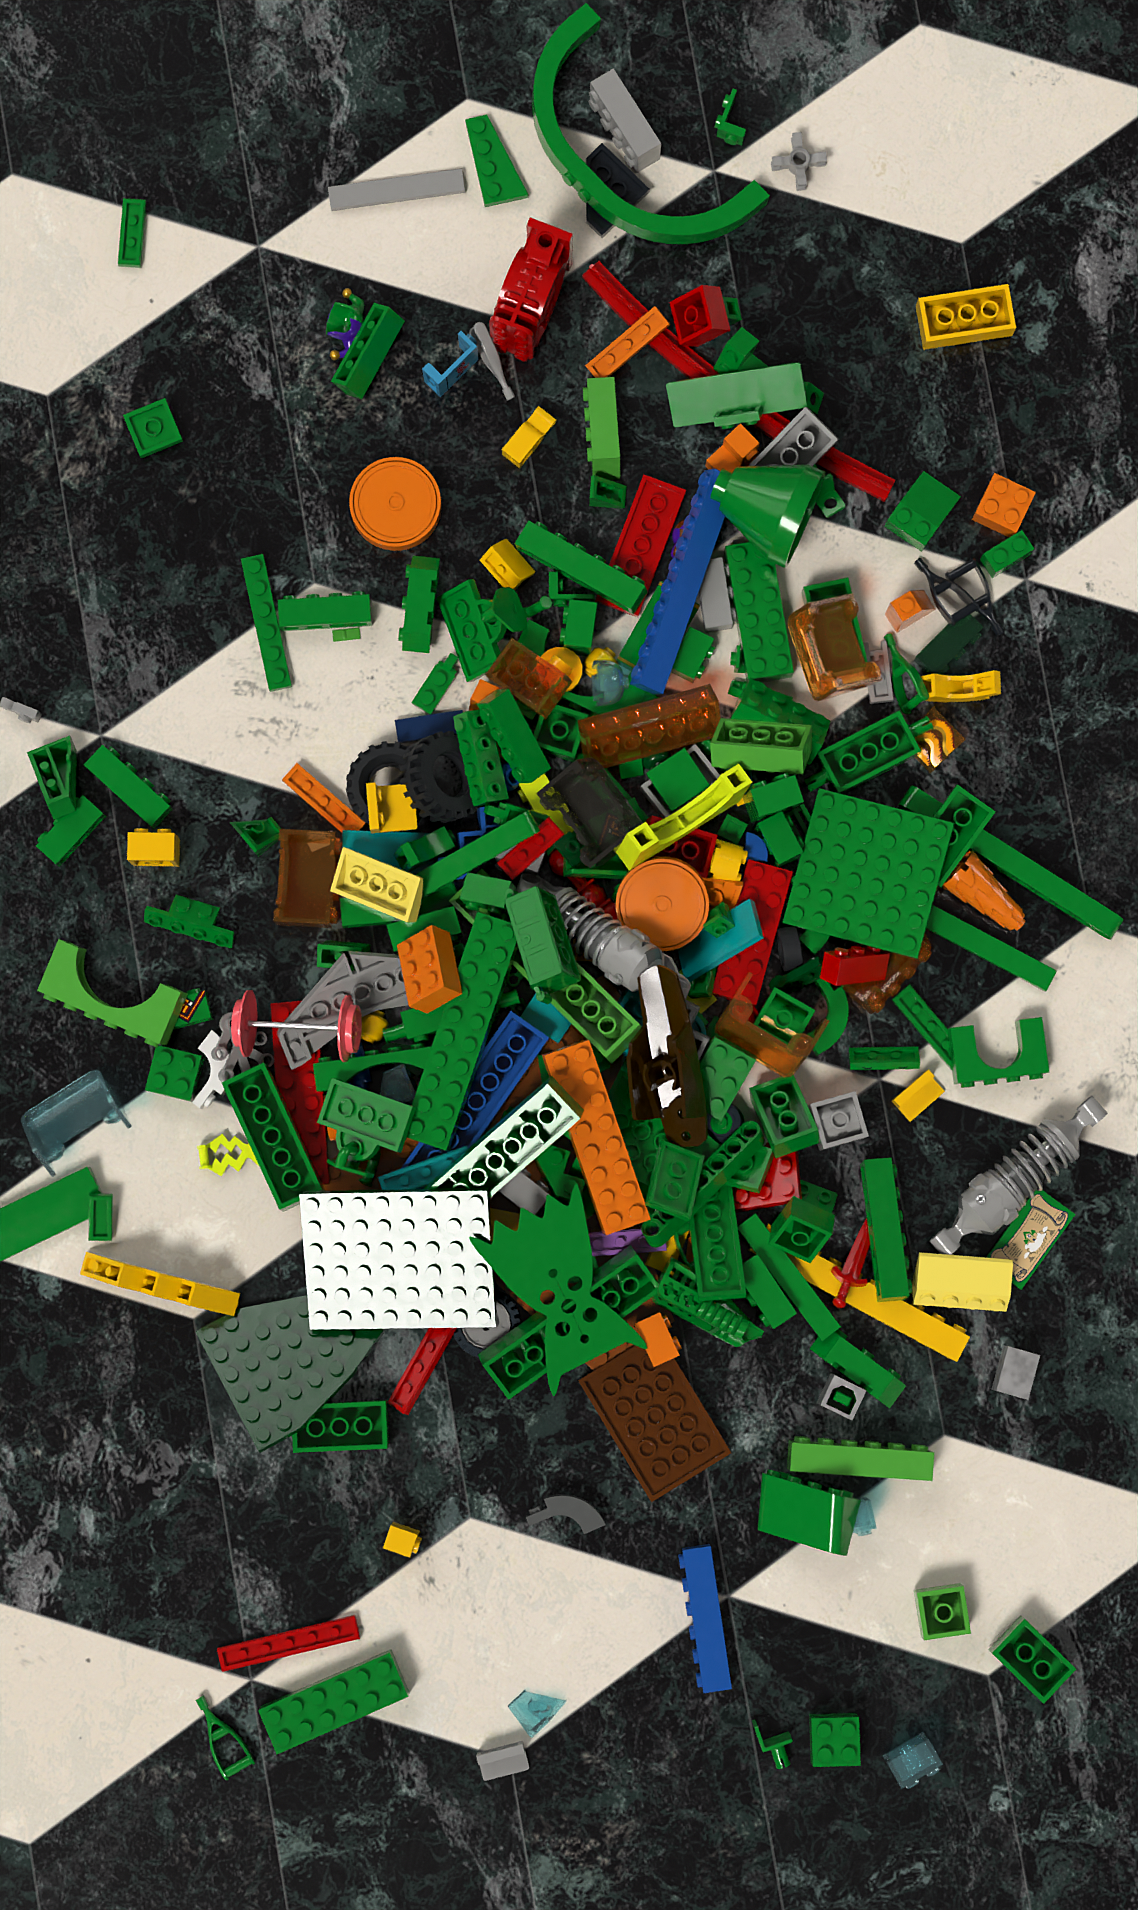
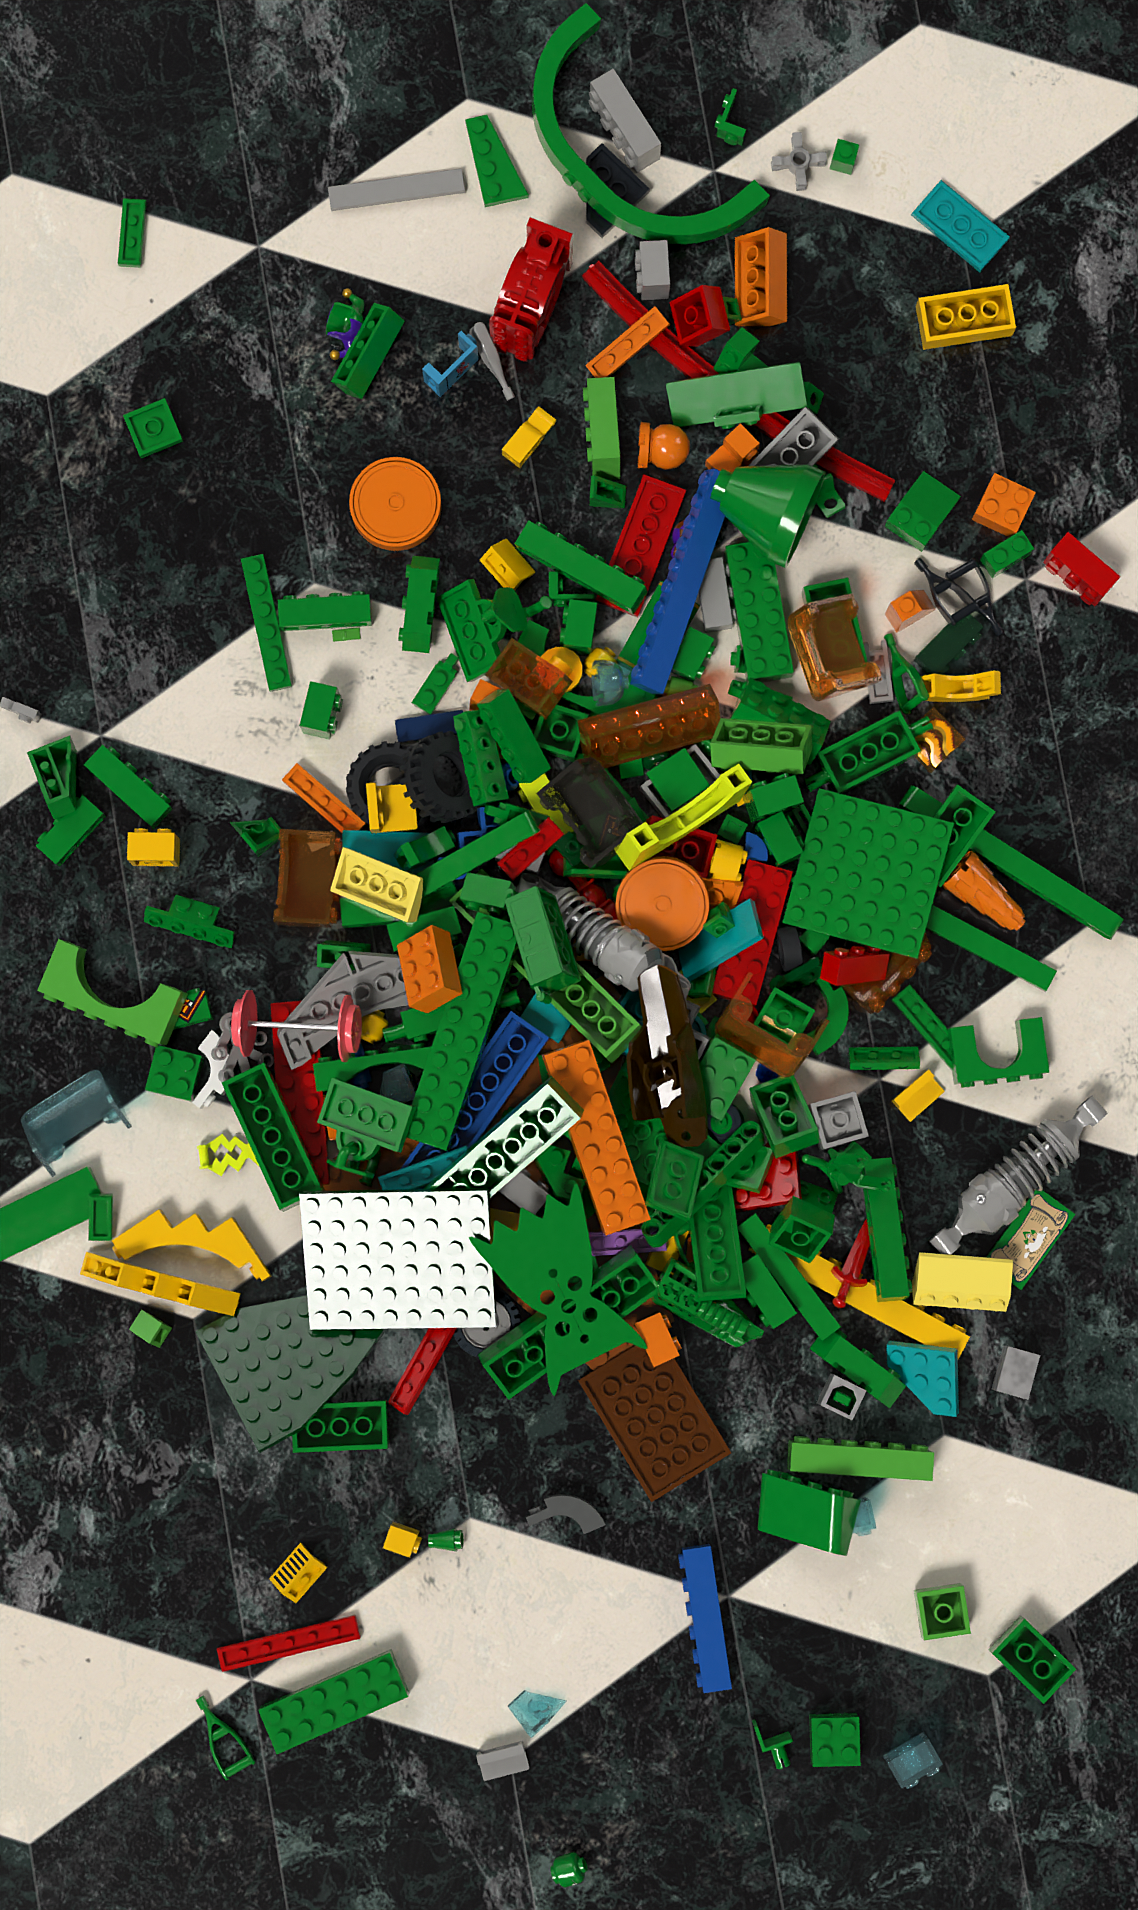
(150, 1328): none -> bright green brick
(225, 1240): none -> yellow arch
(297, 1573): none -> yellow panel
(320, 710): none -> green brick
(447, 1540): none -> green cone
(568, 1869): none -> green head
(653, 264): none -> light grey brick
(663, 446): none -> orange tile
(678, 685): none -> bright green brick
(761, 277): none -> orange slope
(765, 1074): none -> clear blue tile
(844, 156): none -> green brick
(846, 1168): none -> green piece
(928, 1373): none -> teal plate
(960, 226): none -> teal tile
(1081, 569): none -> red brick

